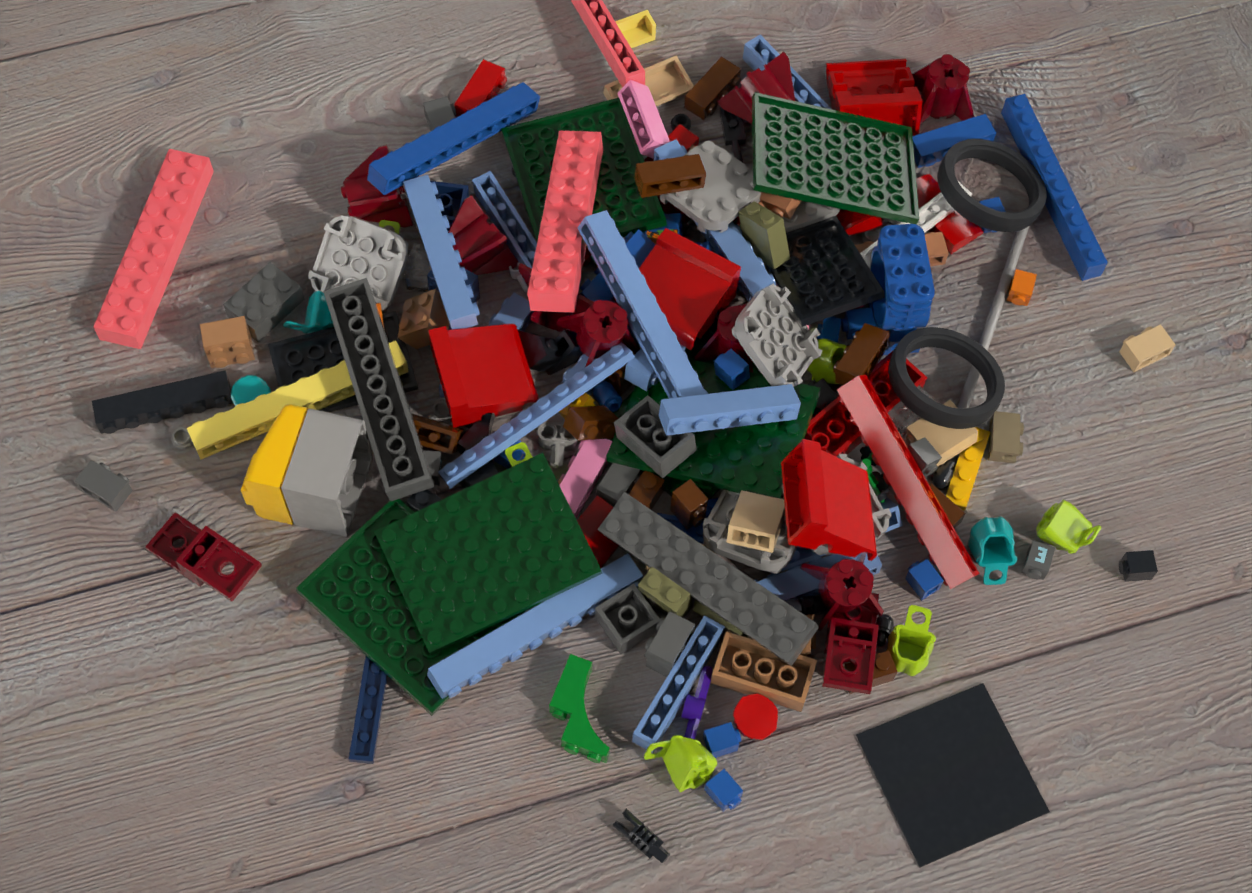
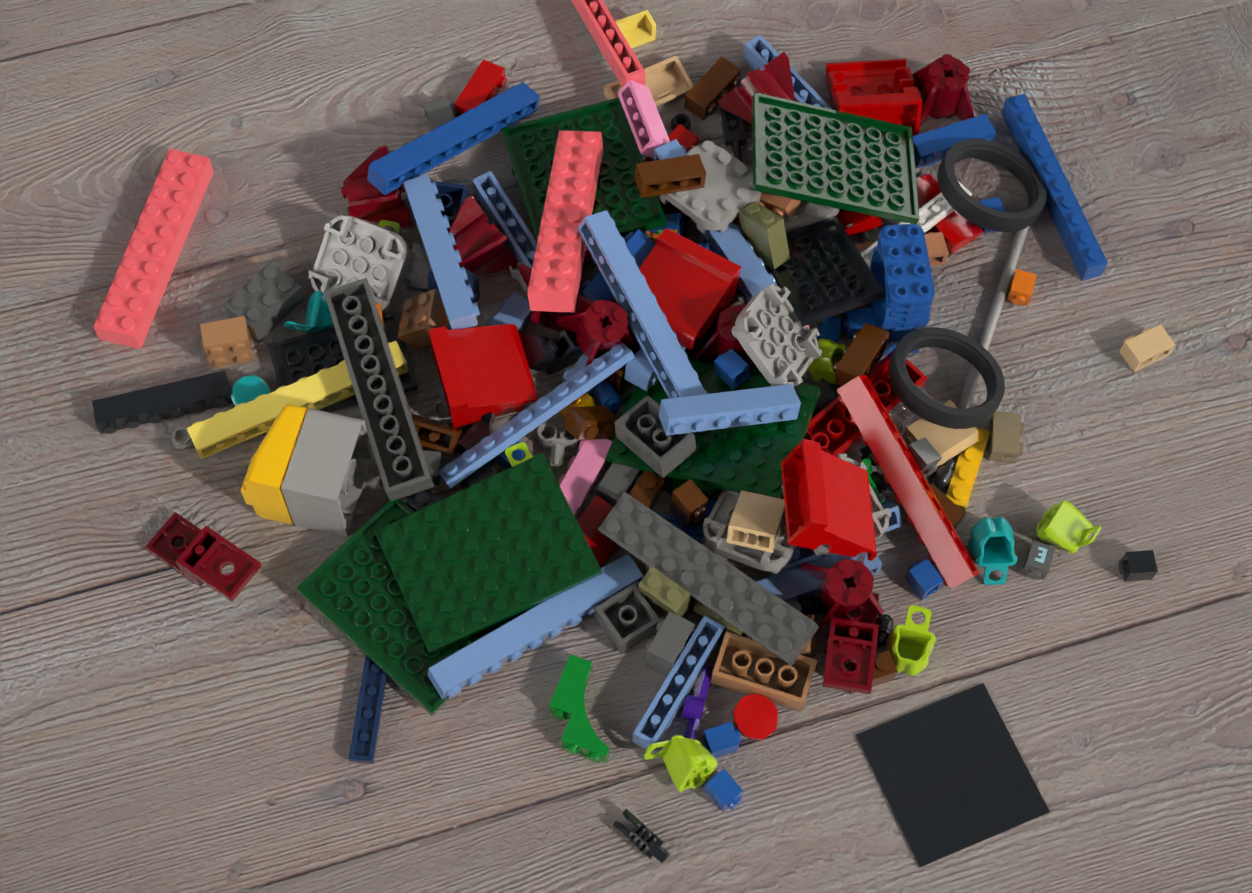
(103, 485): dark grey brick -> none

